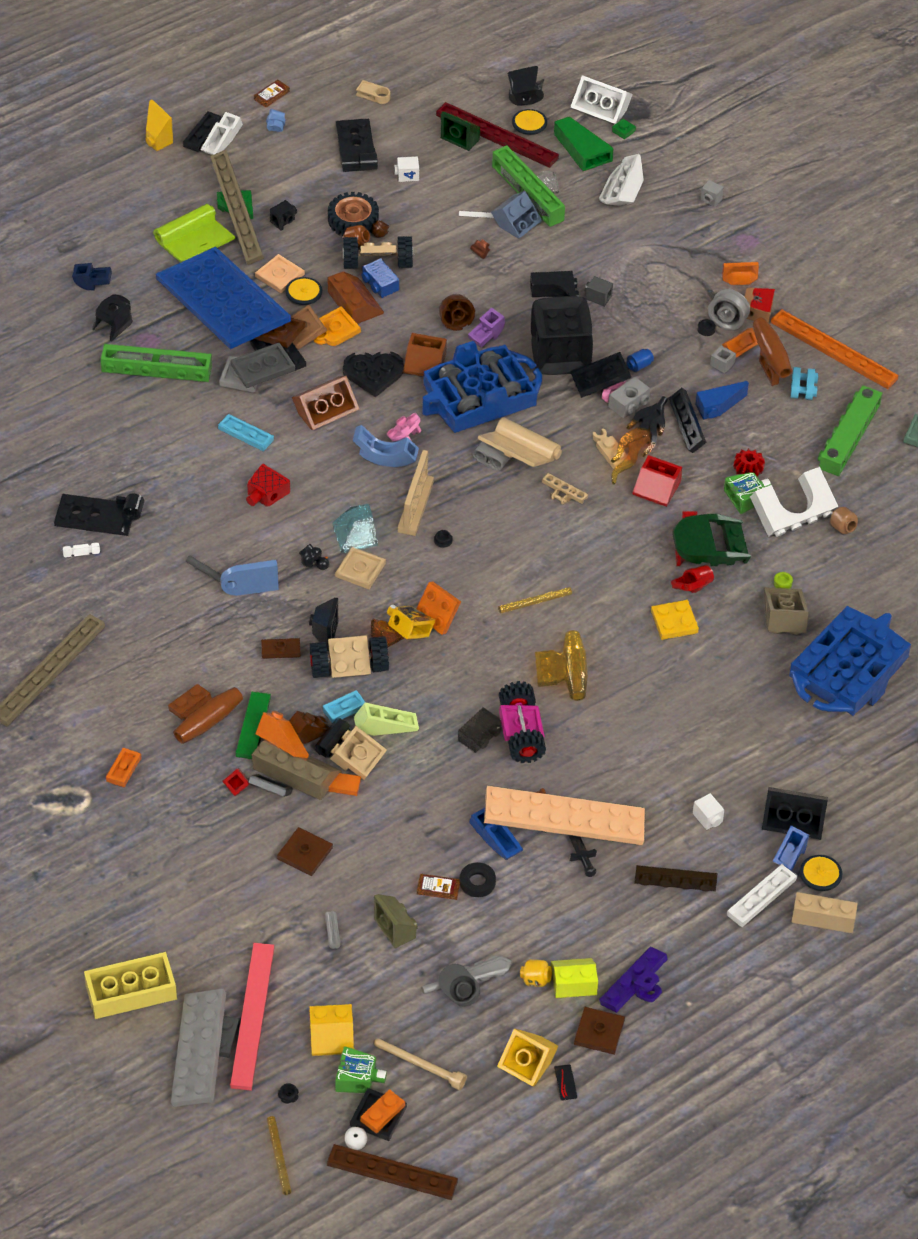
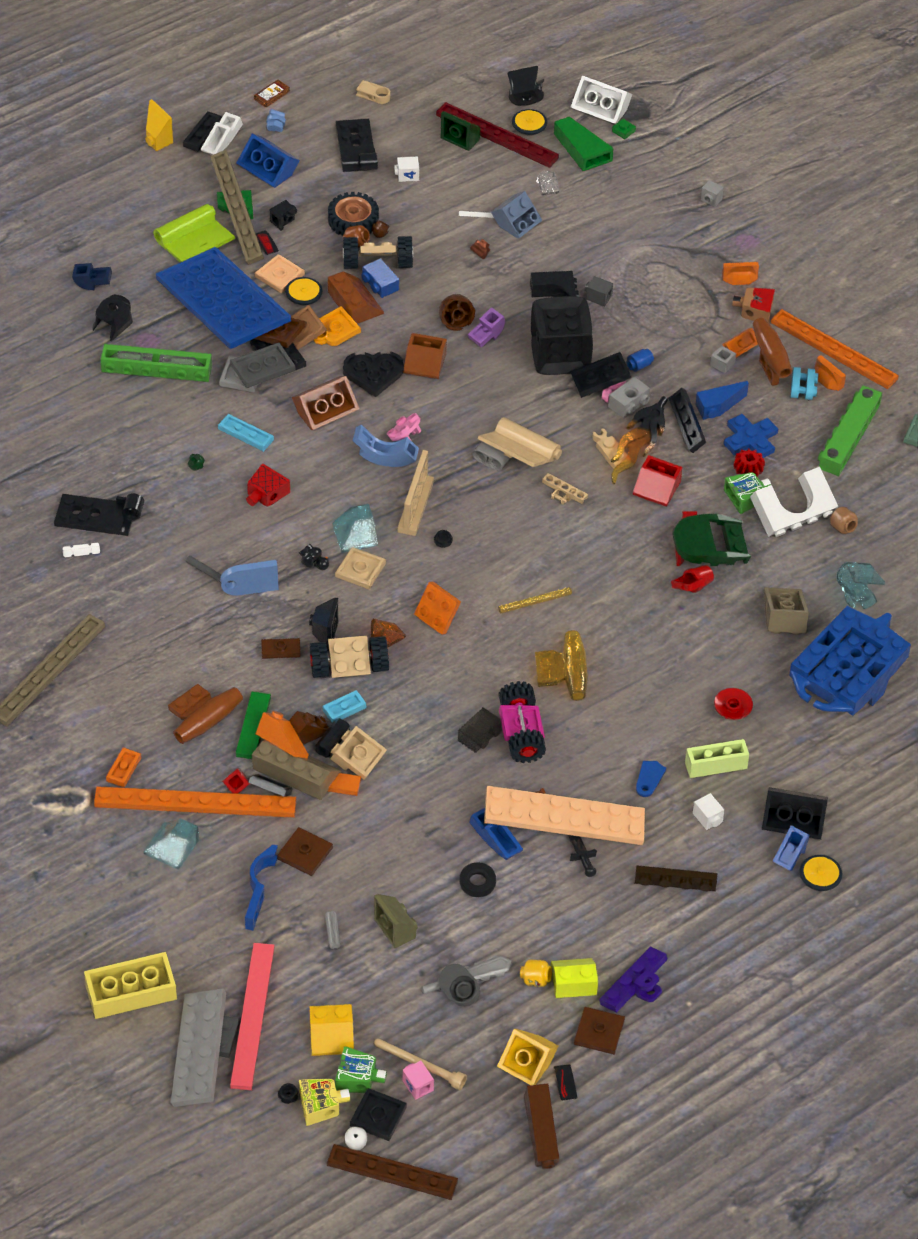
(173, 842): none -> clear light blue slope
(195, 802): none -> orange plate
(196, 462): none -> dark green piece
(264, 860): none -> blue piece
(266, 242): none -> sticker
(267, 160): none -> blue slope
(281, 1166): clear yellow bar -> none
(321, 1099): none -> torso
(382, 1111): orange plate -> none
(384, 720): yellowish green slope -> none
(410, 622): yellow torso -> none
(418, 1079): none -> bright pink brick
(438, 886): tile -> none
(468, 387): blue piece -> none
(523, 179): bright green piece -> none
(541, 1125): none -> reddish brown slope
(623, 182): white wedge -> none
(649, 777): none -> blue piece
(674, 619): yellow plate -> none
(706, 327): black tile -> none
(717, 758): none -> yellowish green brick
(729, 309): light grey wheel -> none
(733, 698): none -> red dish
(750, 435): none -> blue plate
(761, 895): white plate -> none
(783, 580): lime tile -> none
(824, 912): tan brick -> none
(829, 375): none -> orange slope
(855, 586): none -> clear light blue piece

